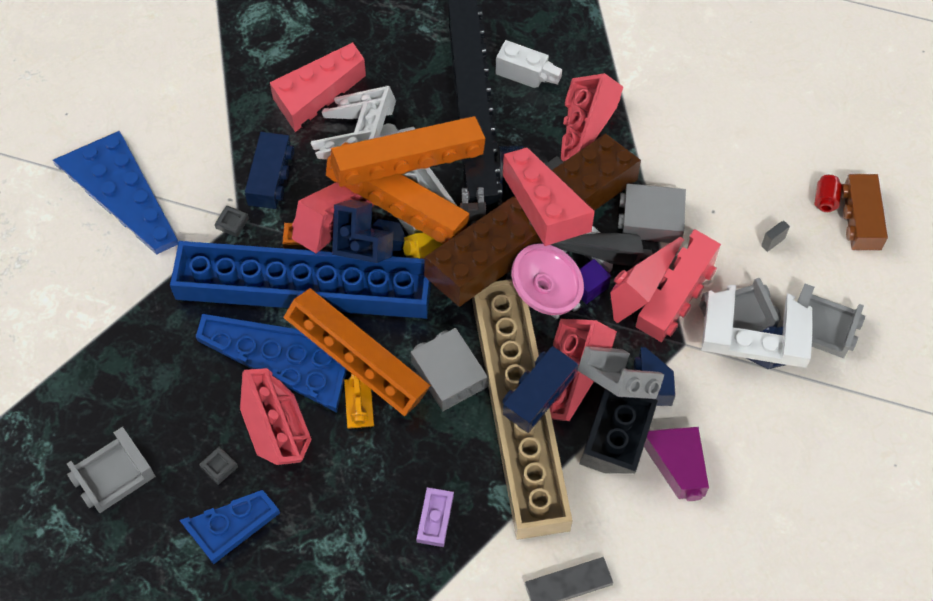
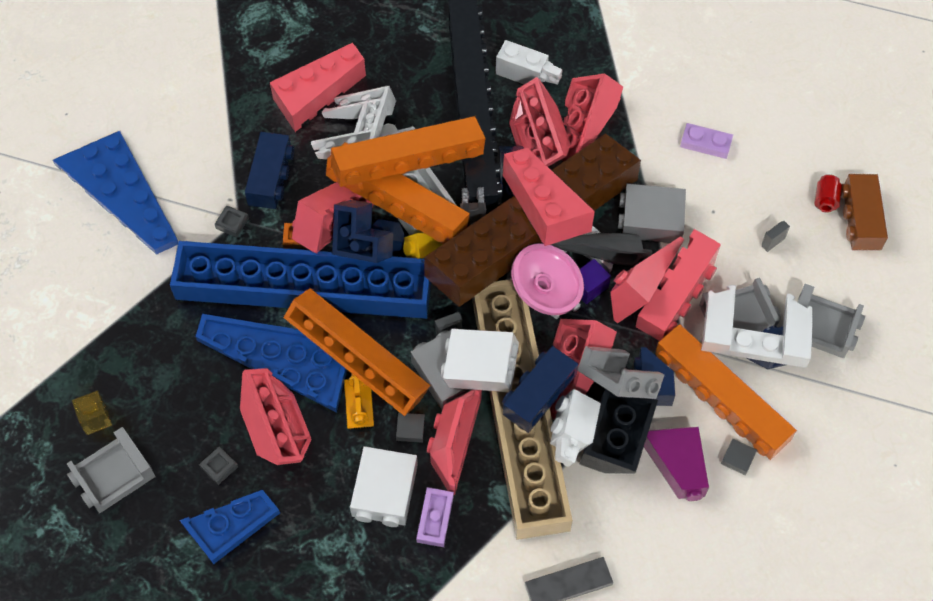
(92, 412): none -> clear yellow brick
(384, 486): none -> white brick
(410, 427): none -> dark grey tile
(448, 323): none -> dark grey tile
(453, 437): none -> coral wedge
(480, 360): none -> white brick
(538, 123): none -> coral wedge
(573, 425): none -> white hinge
(706, 140): none -> lavender plate
(725, 392): none -> orange brick
(739, 457): none -> dark grey tile

